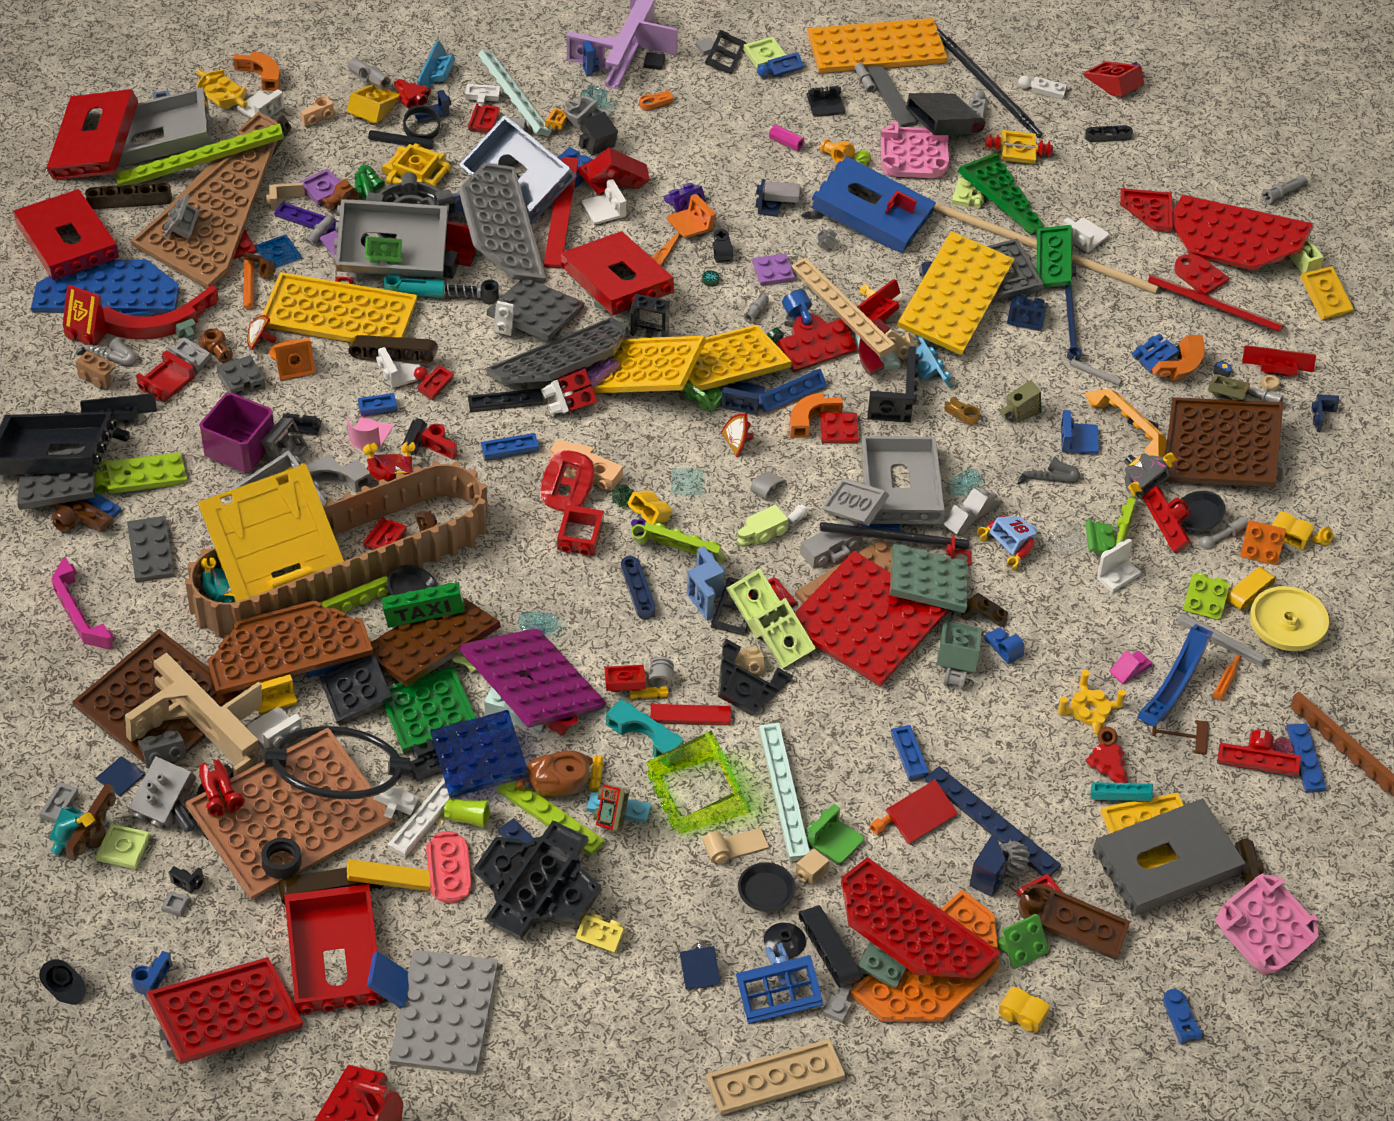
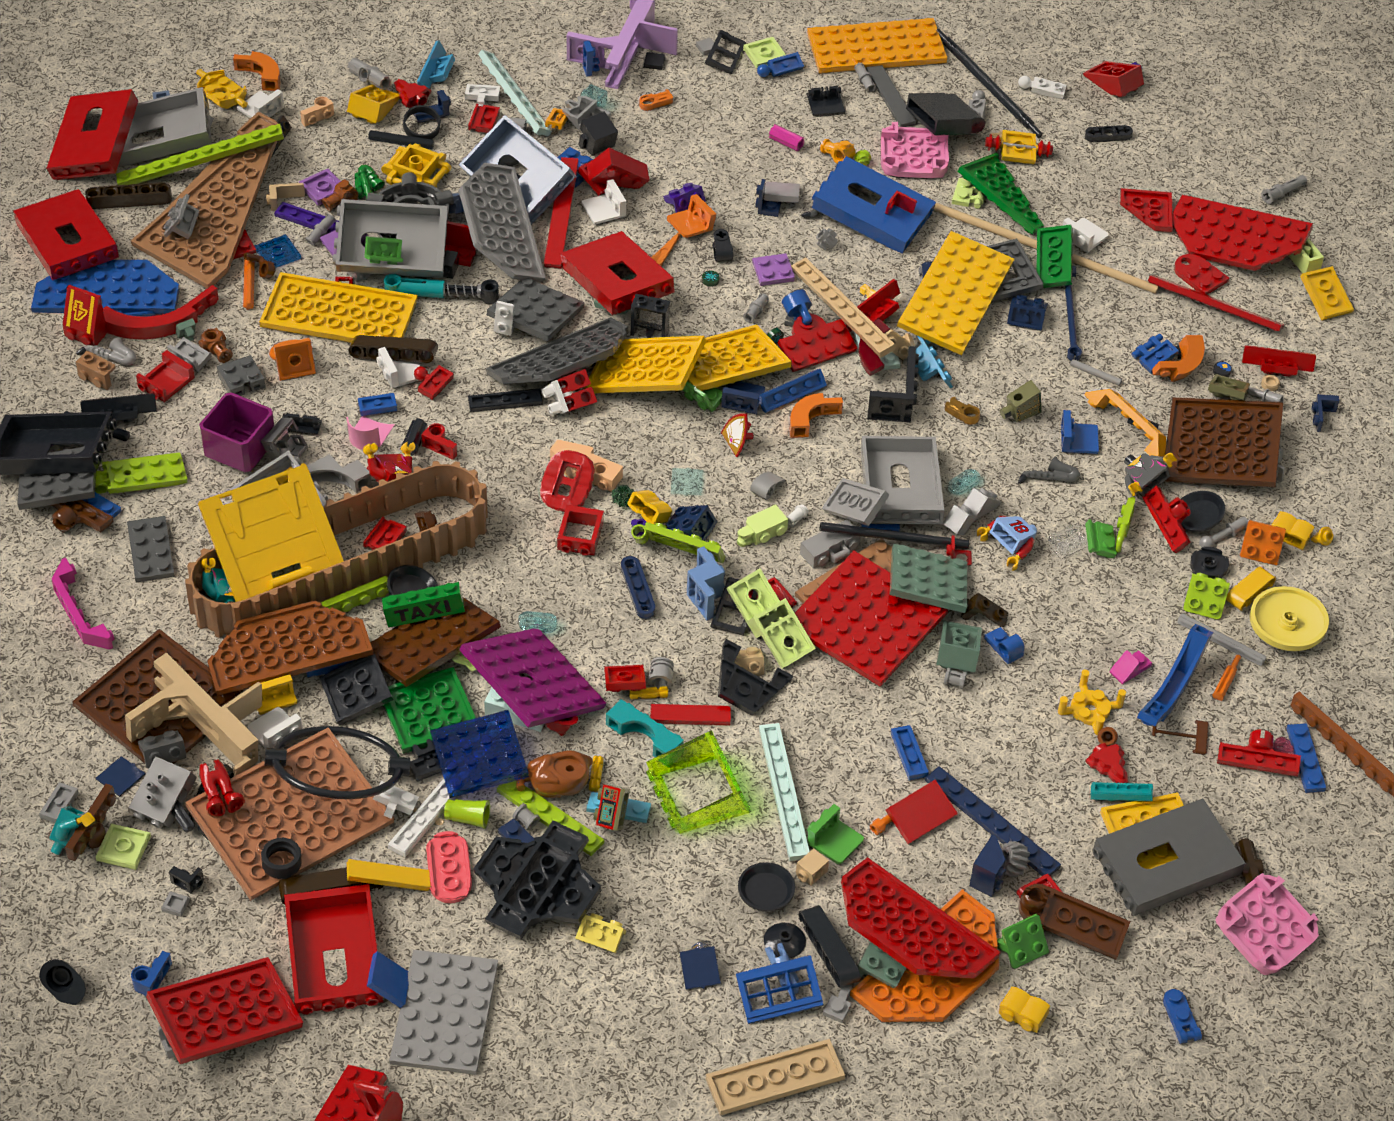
(257, 330): shield -> none
(509, 446): blue plate -> none
(526, 816): none -> light grey bush
(600, 370): medium lavender plate -> none
(693, 520): none -> dark blue bracket
(734, 846): tan door -> none
(839, 428): red plate -> none
(1115, 568): white bracket -> none
(1218, 566): none -> black plate

